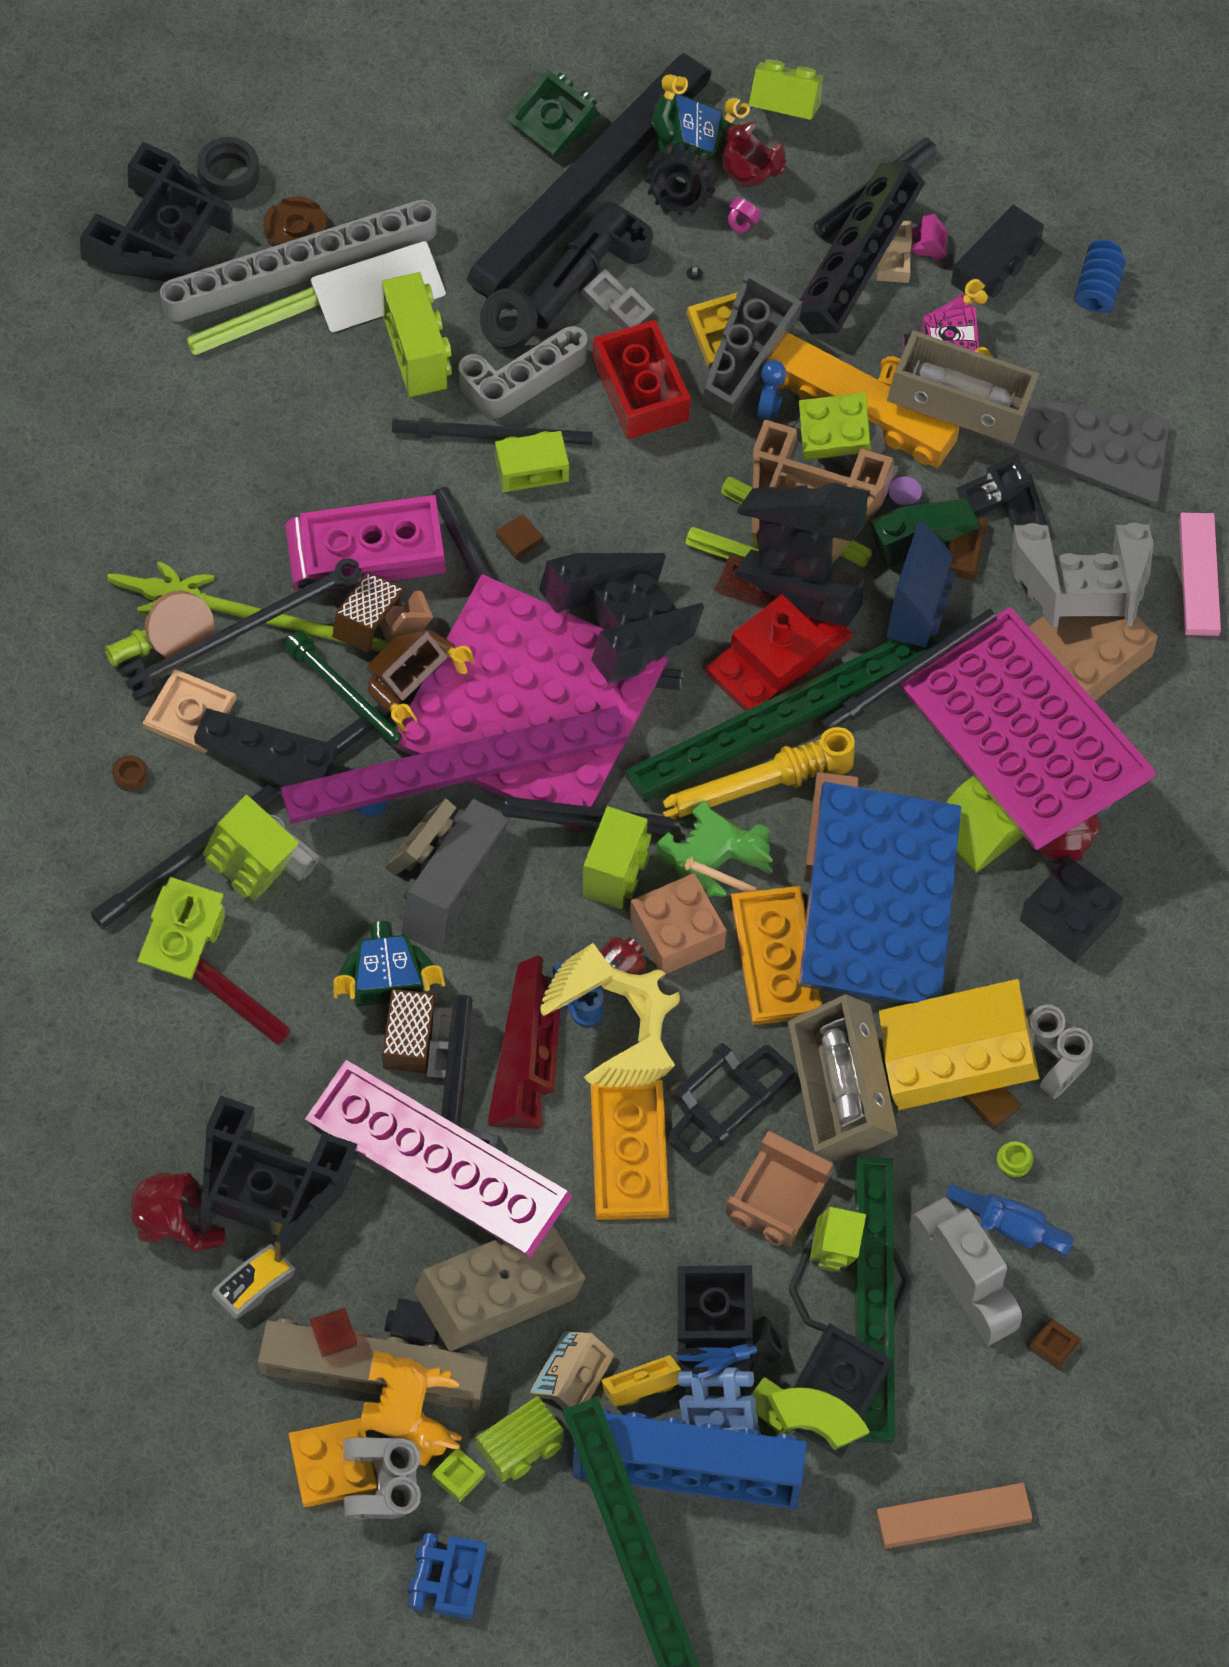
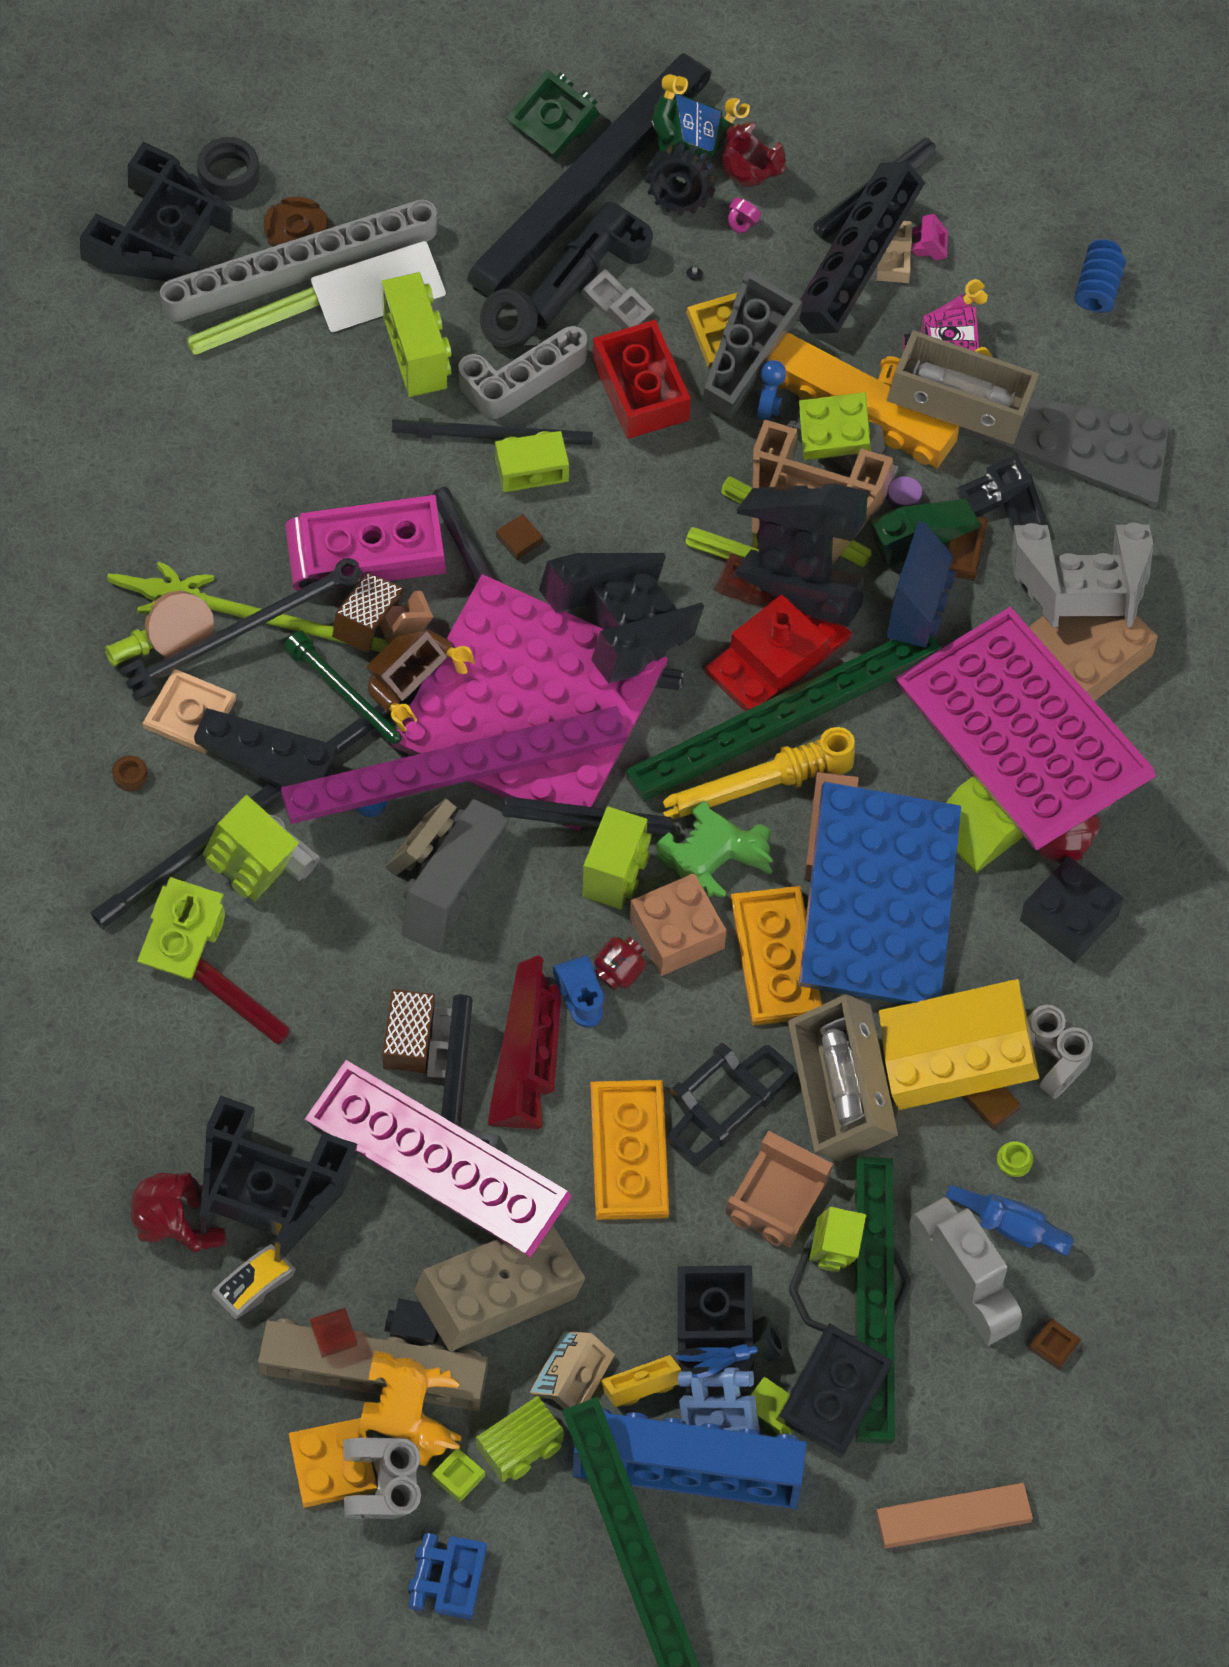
(384, 965): torso -> none
(641, 1062): light yellow piece -> none
(691, 864): light nougat piece -> none
(786, 89): lime slope -> none
(820, 1413): lime tile -> none
(855, 706): black bar -> none
(1000, 252): black brick -> none
(1199, 574): bright pink tile -> none

